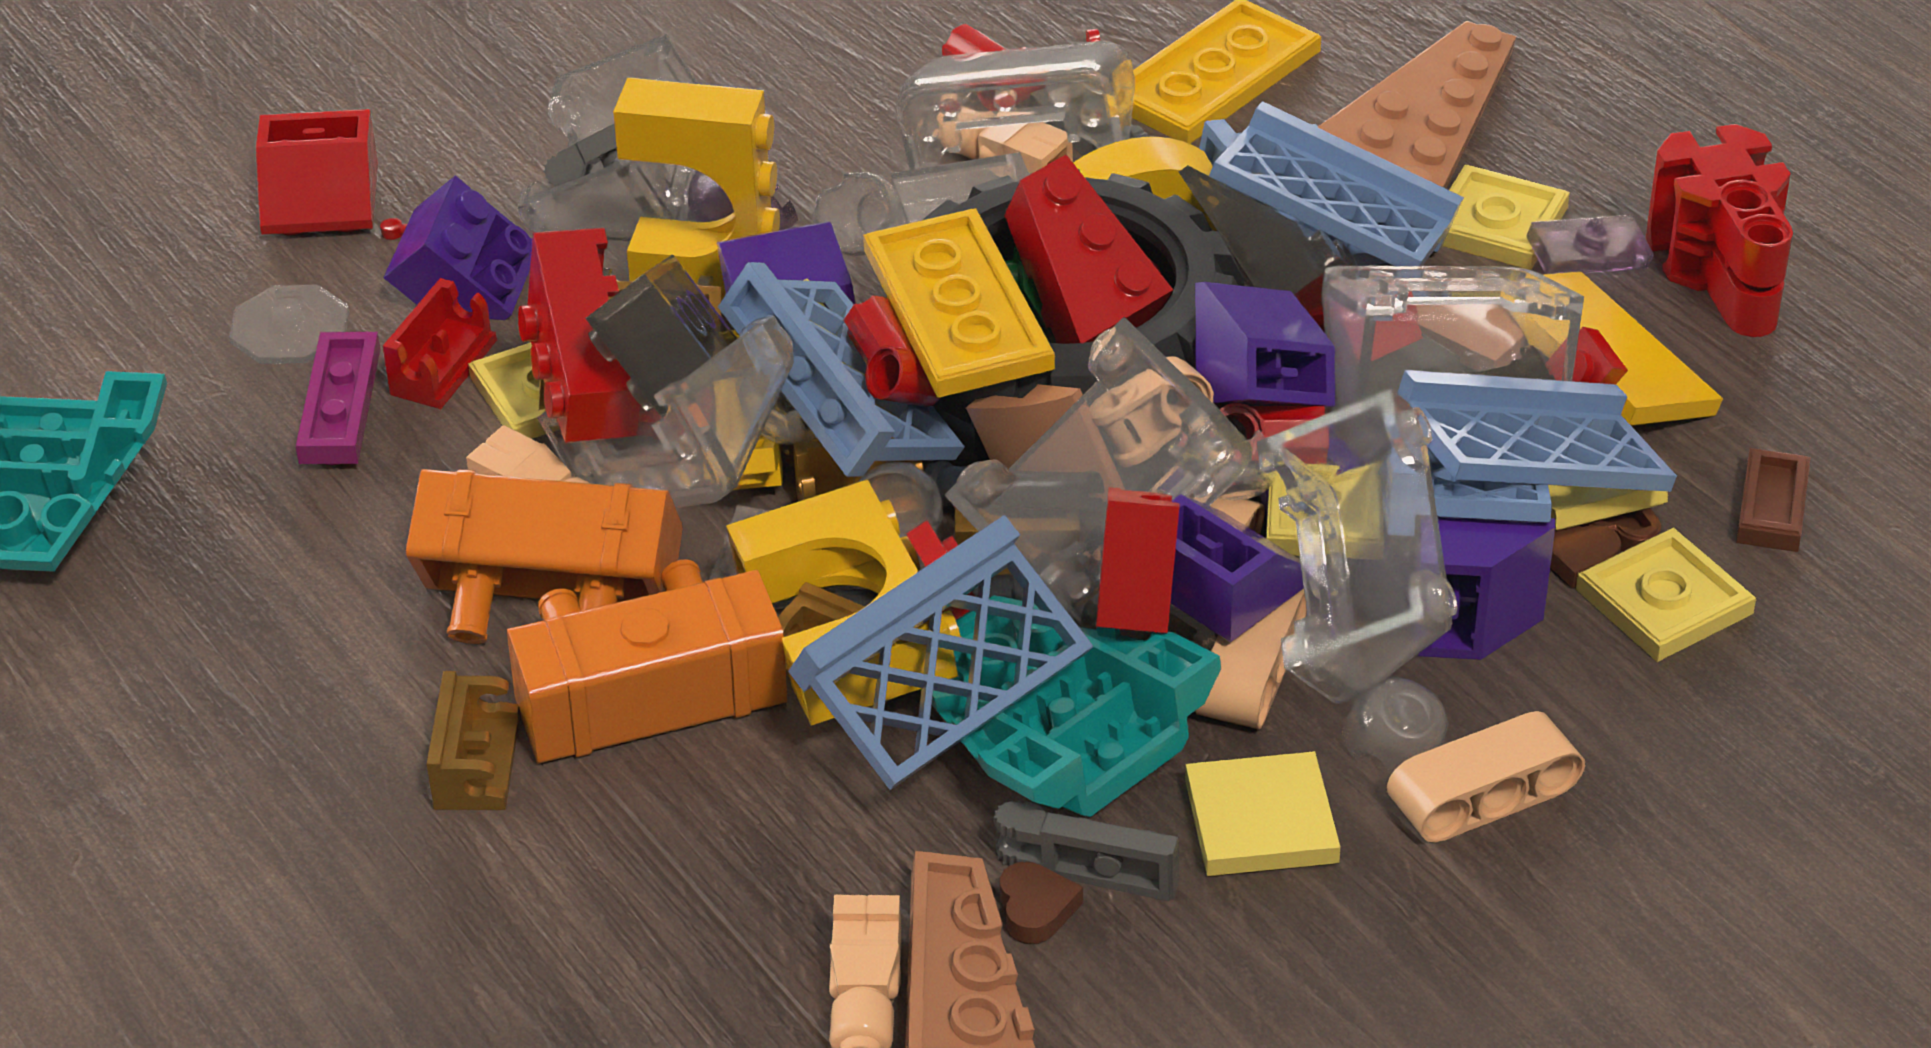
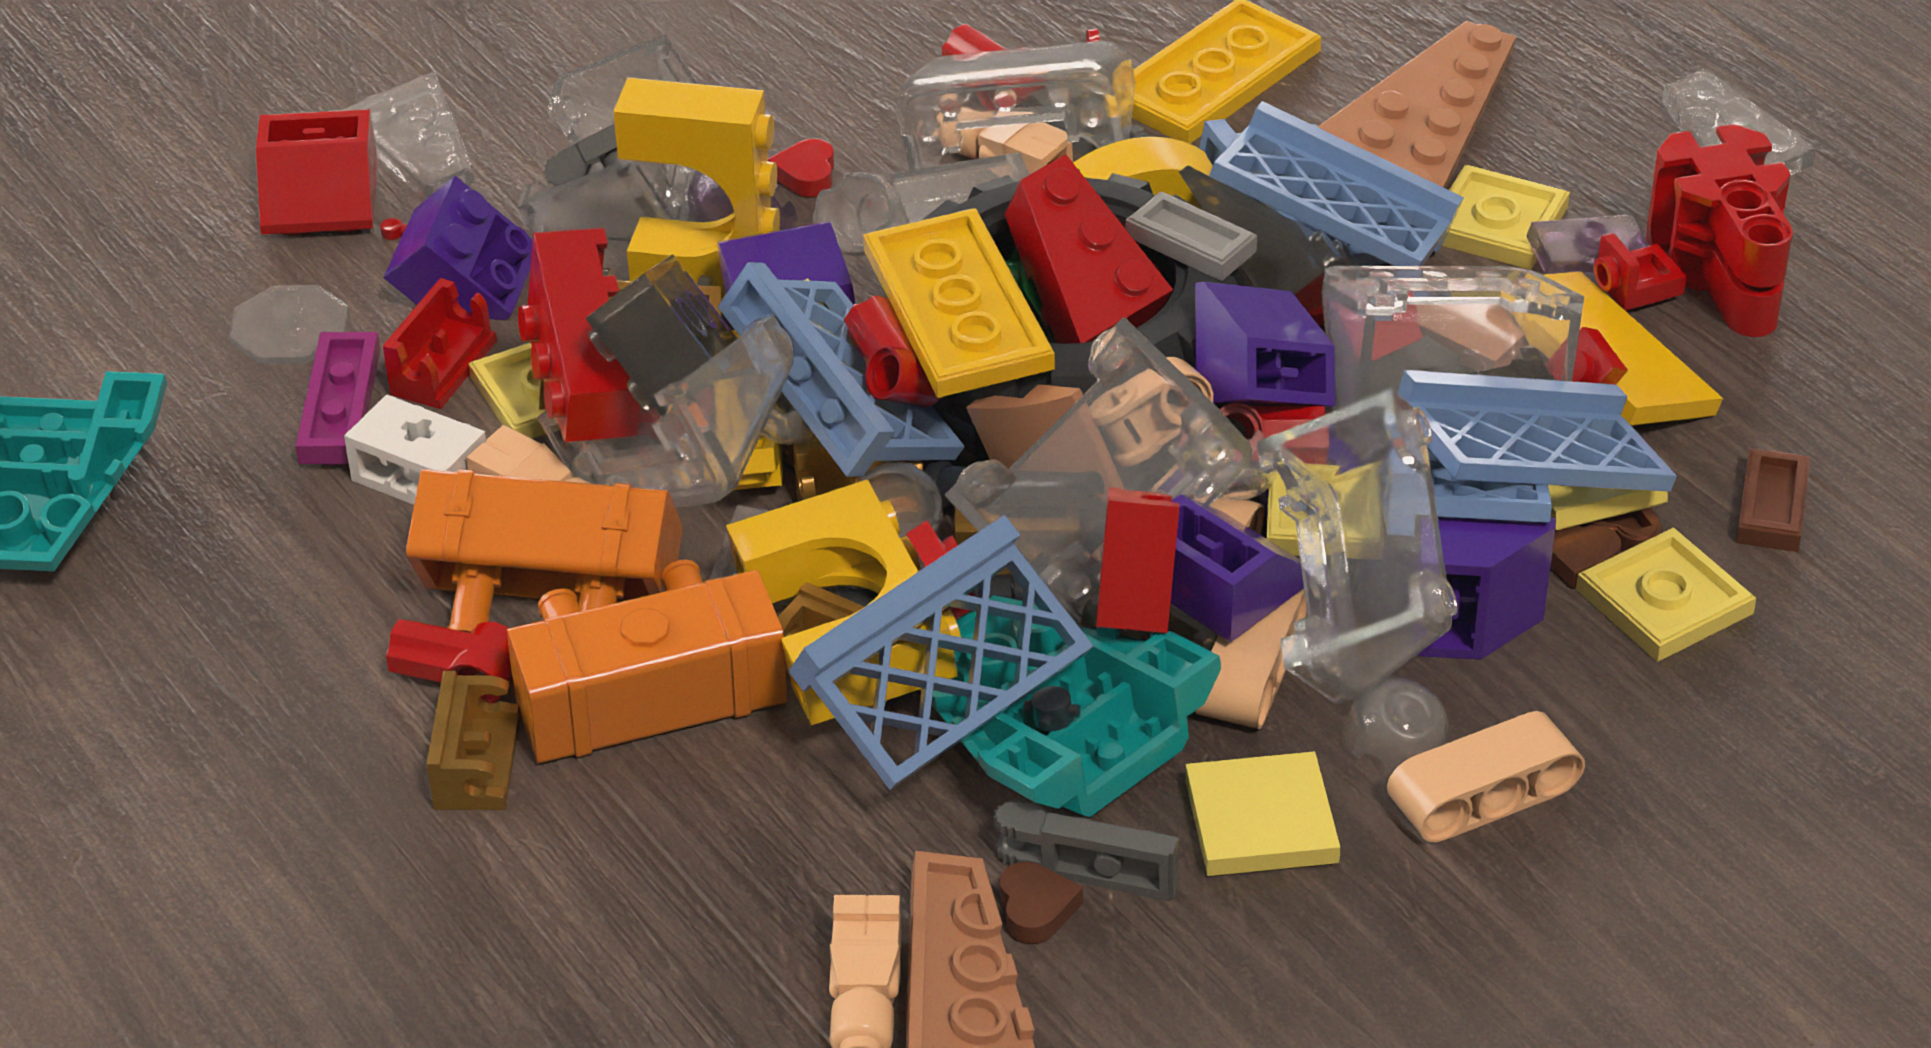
(402, 439): none -> white brick
(418, 135): none -> clear wing
(429, 650): none -> red piece
(806, 167): none -> red tile
(1052, 708): none -> black piece
(1191, 236): none -> light grey tile
(1636, 275): none -> red bracket
(1705, 102): none -> clear wing

